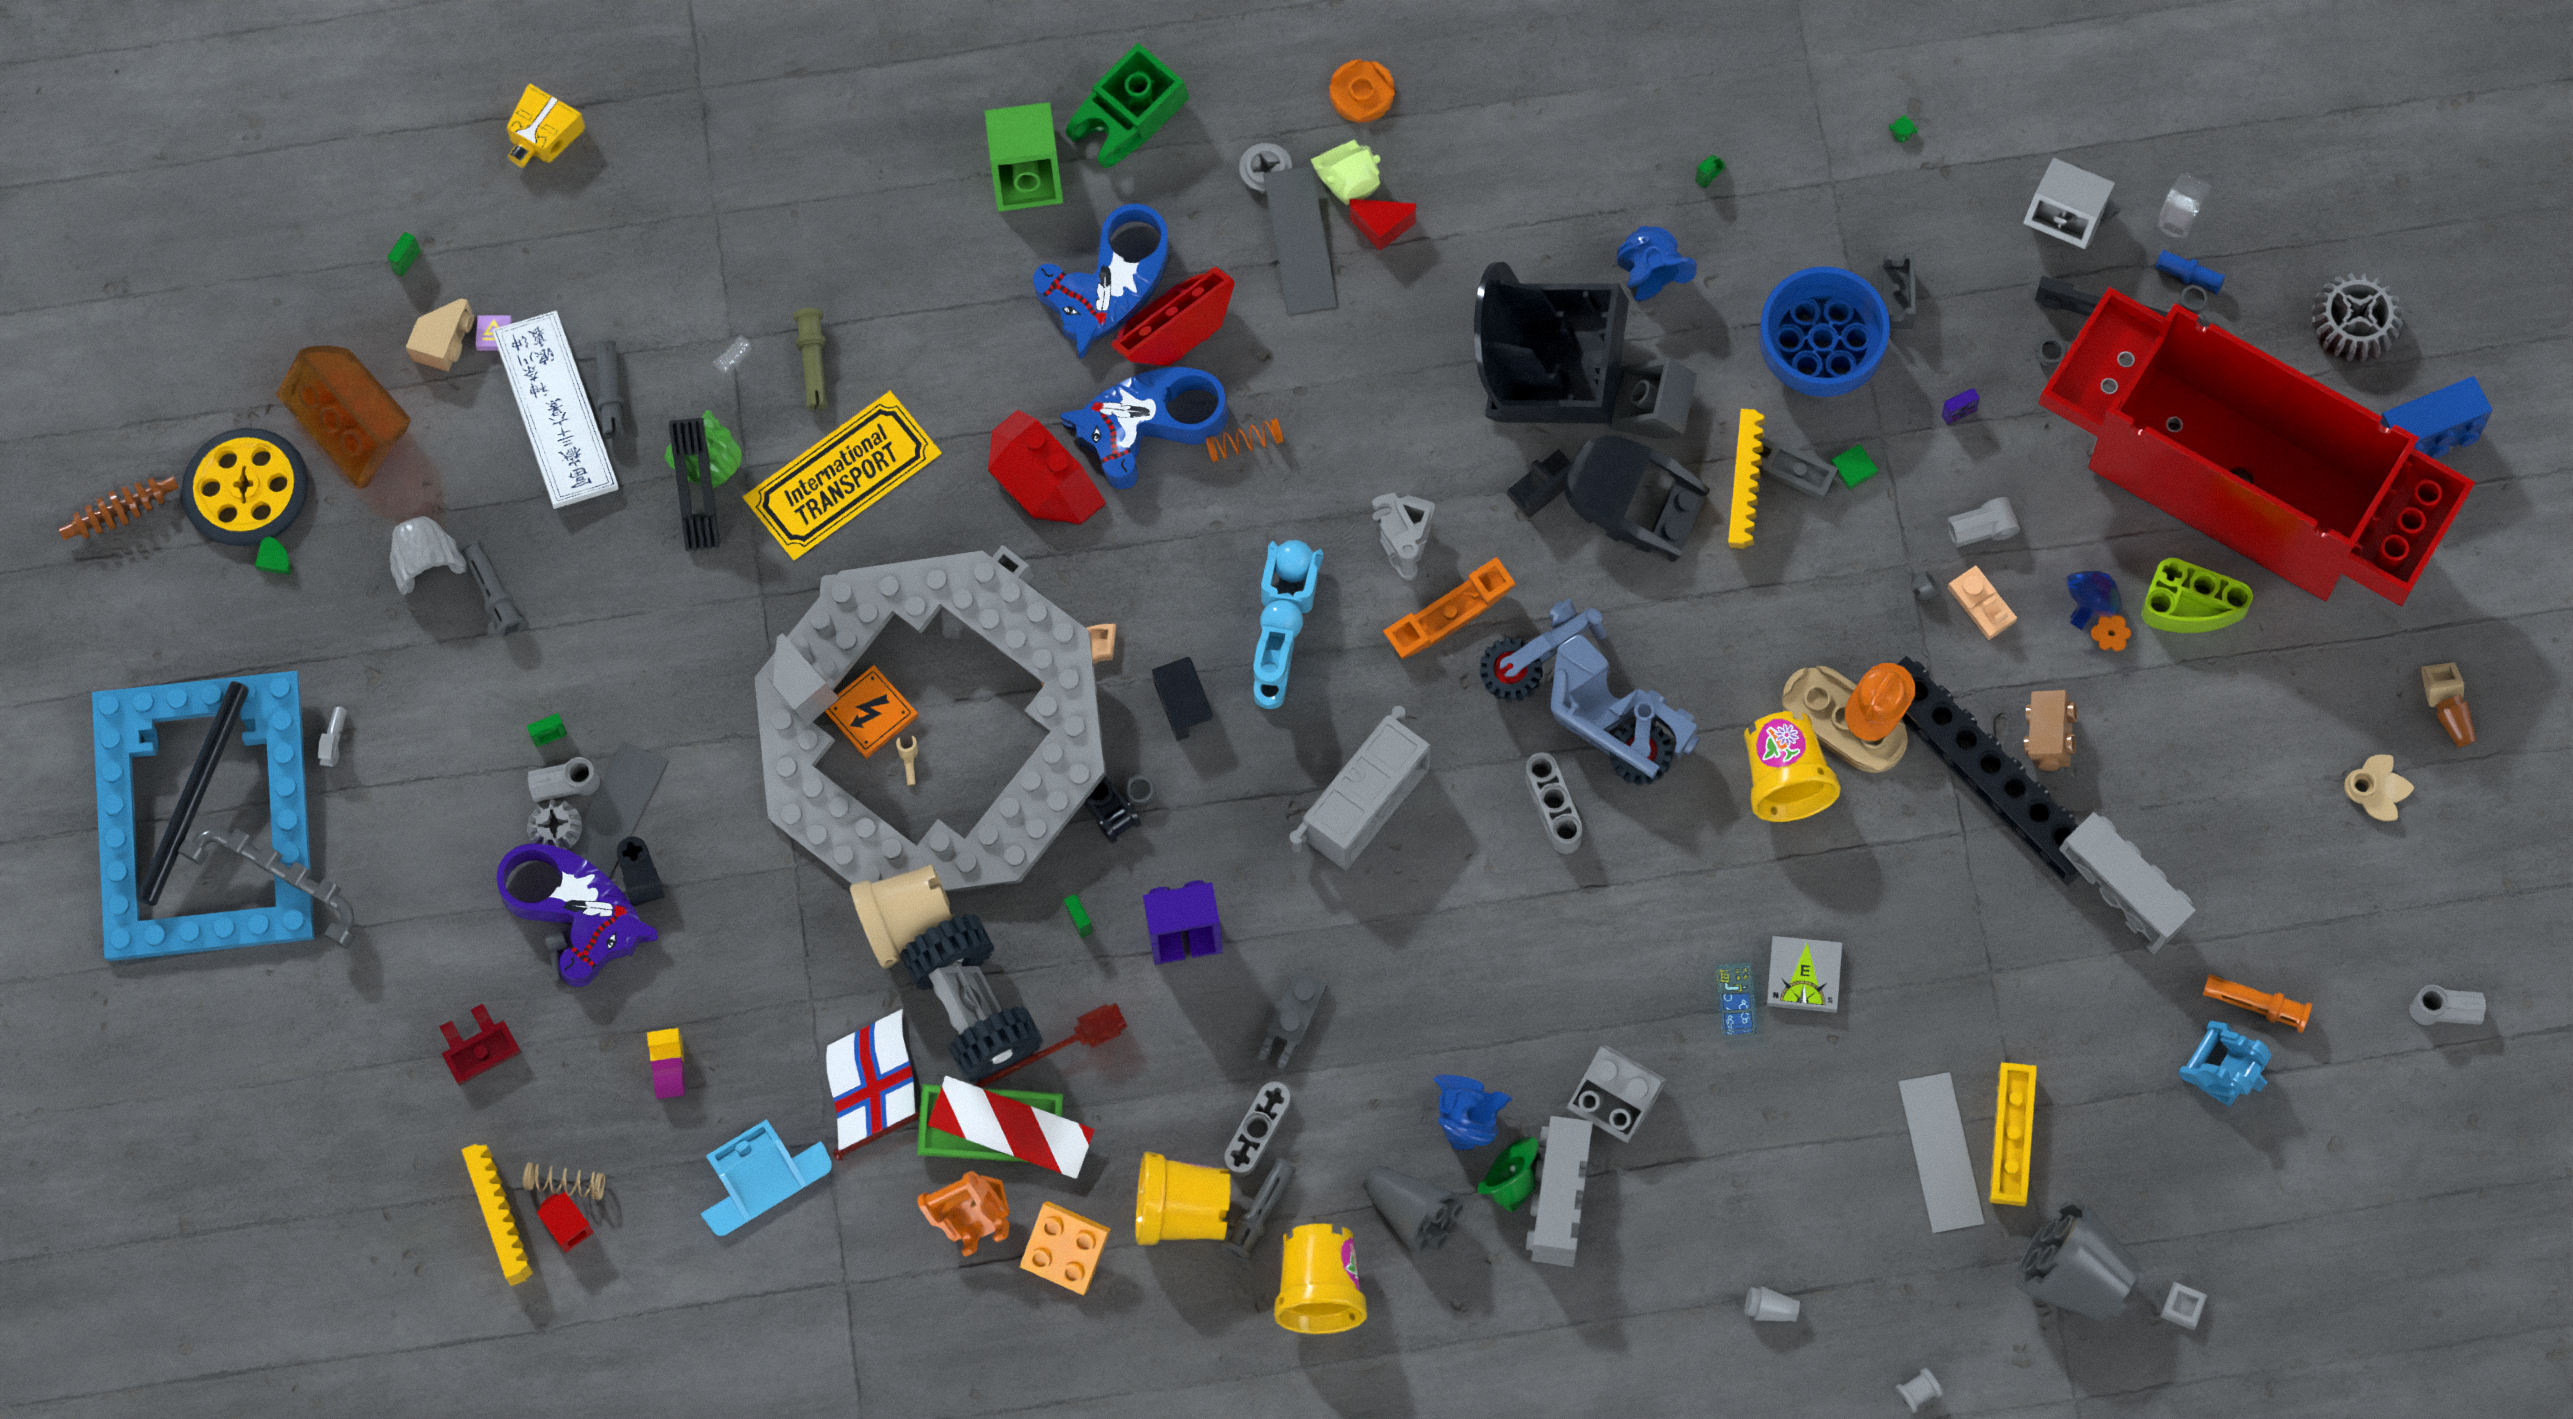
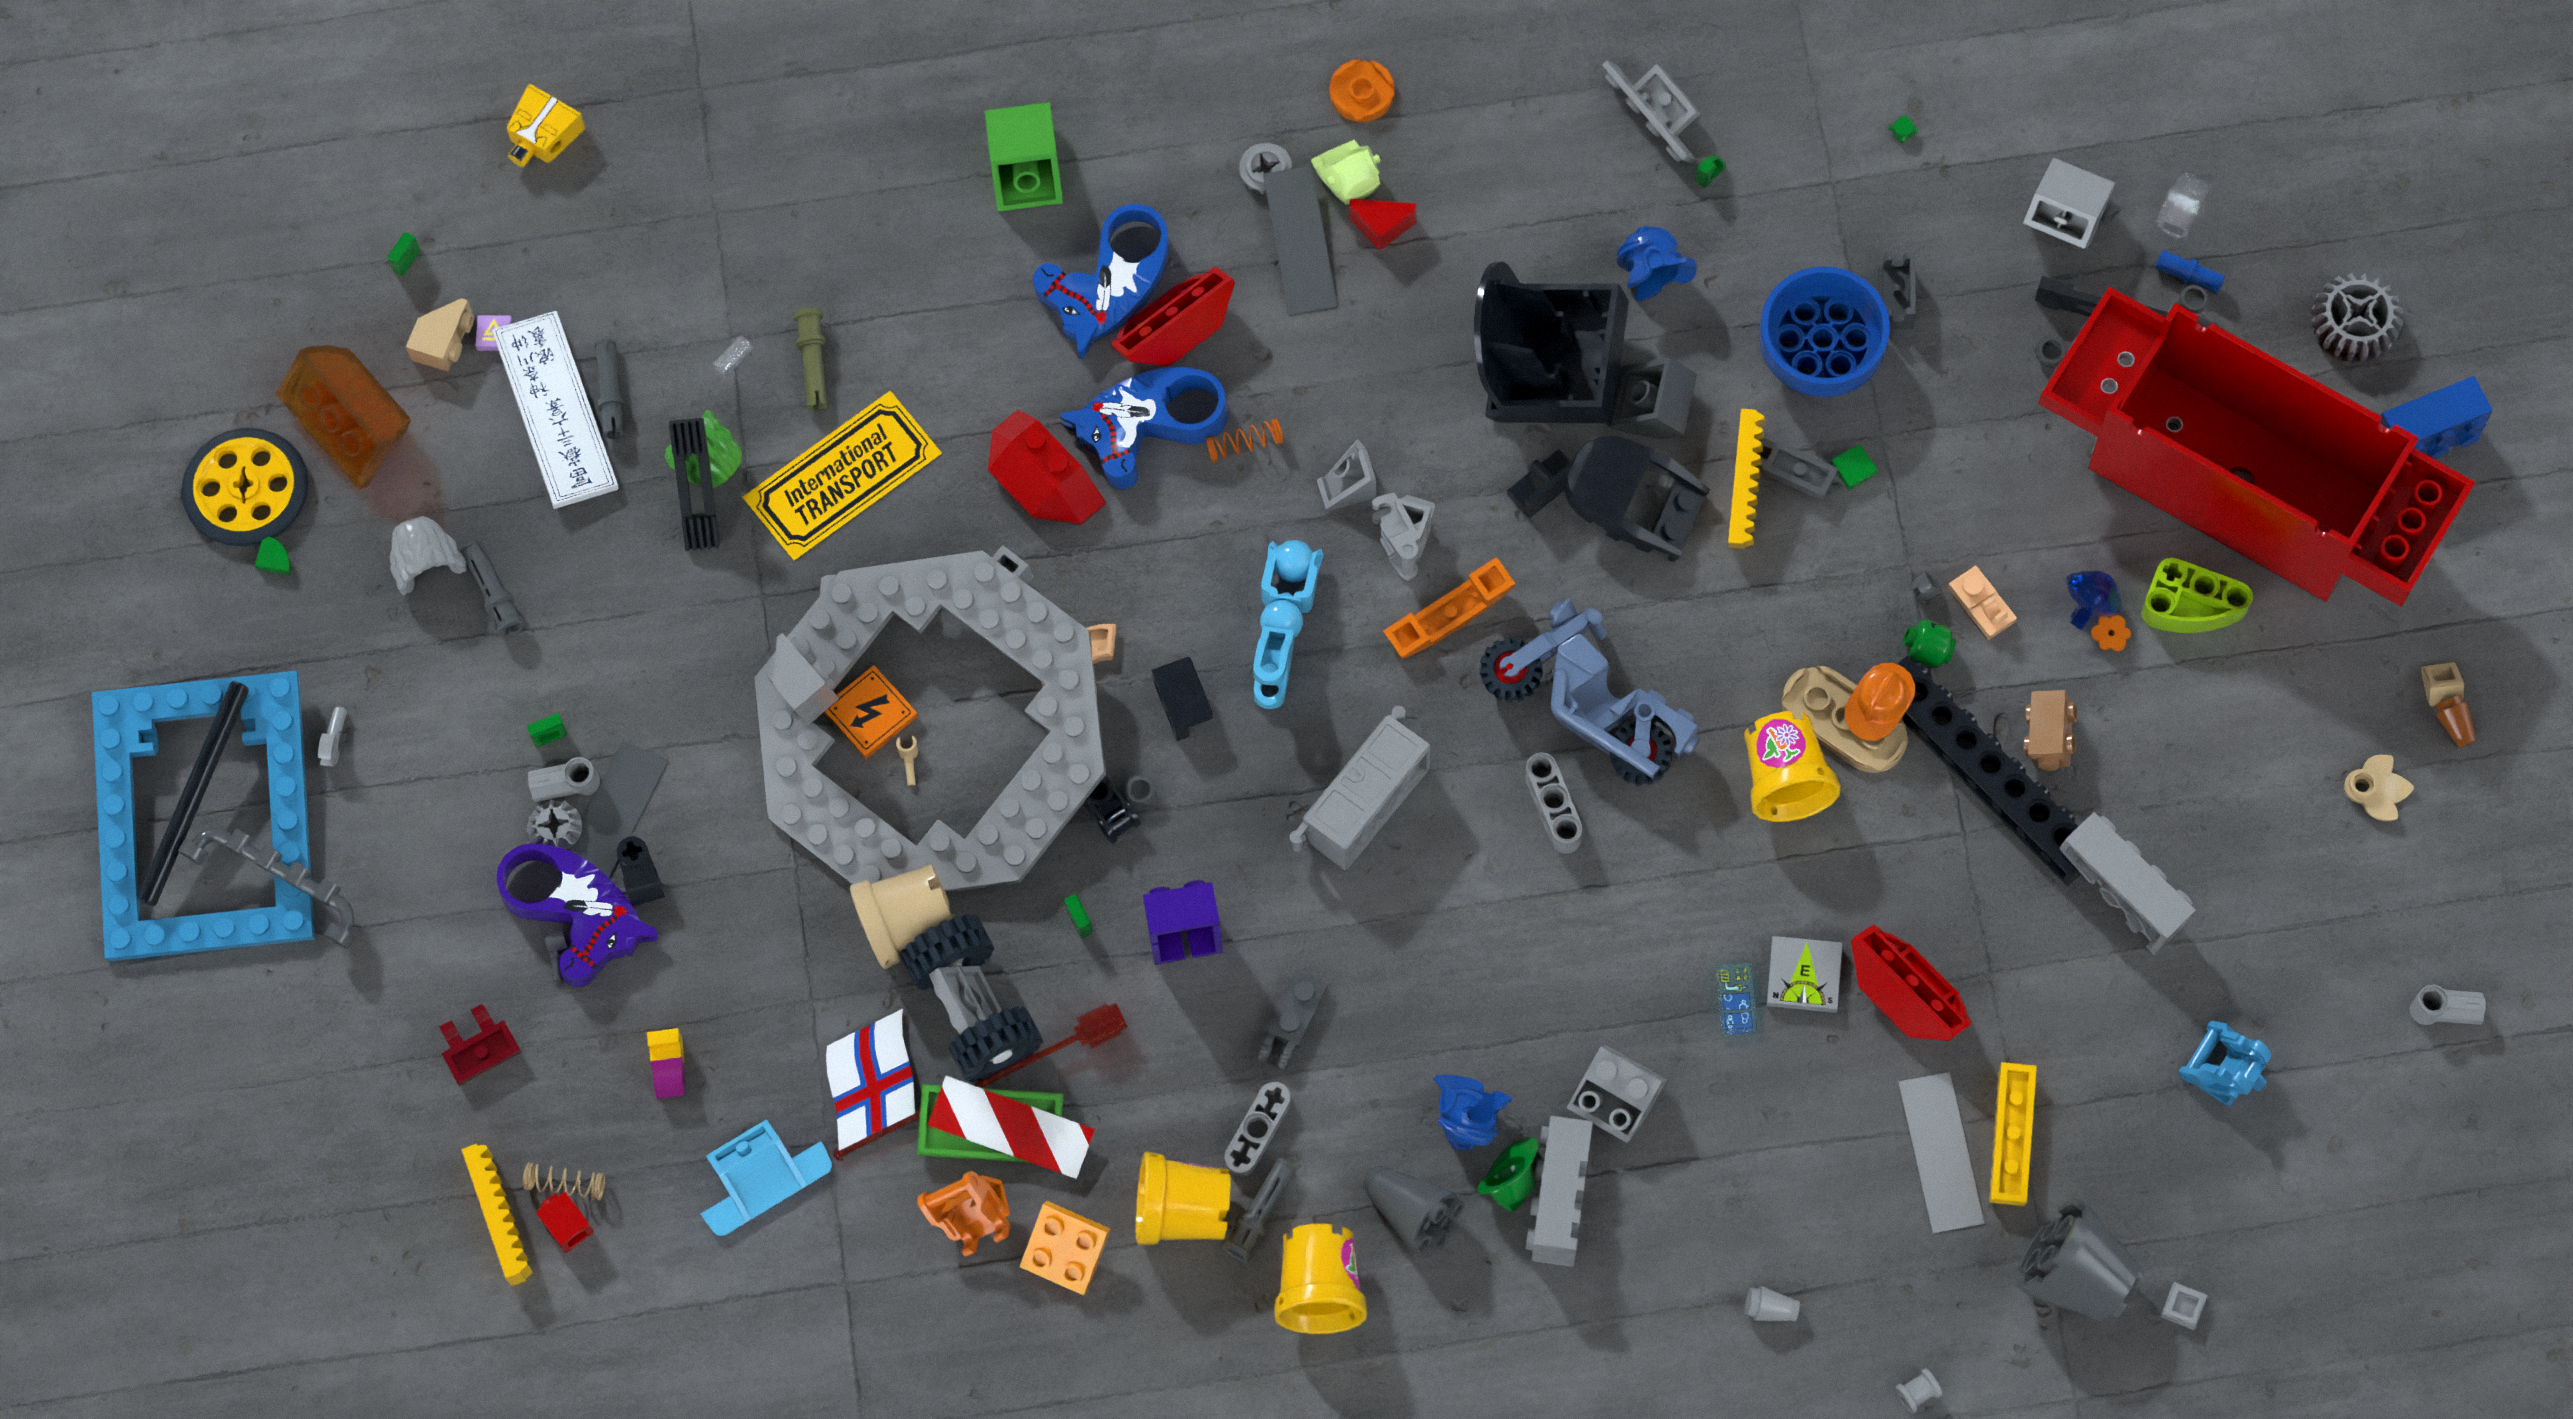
(93, 519): dark orange piece -> none
(1129, 105): green brick -> none
(1349, 479): none -> light grey slope
(1661, 103): none -> light grey bracket
(1907, 987): none -> red wedge
(1929, 643): none -> green head
(1960, 406): dark purple tile -> none
(1992, 520): light grey piece -> none
(2274, 1007): orange pin -> none

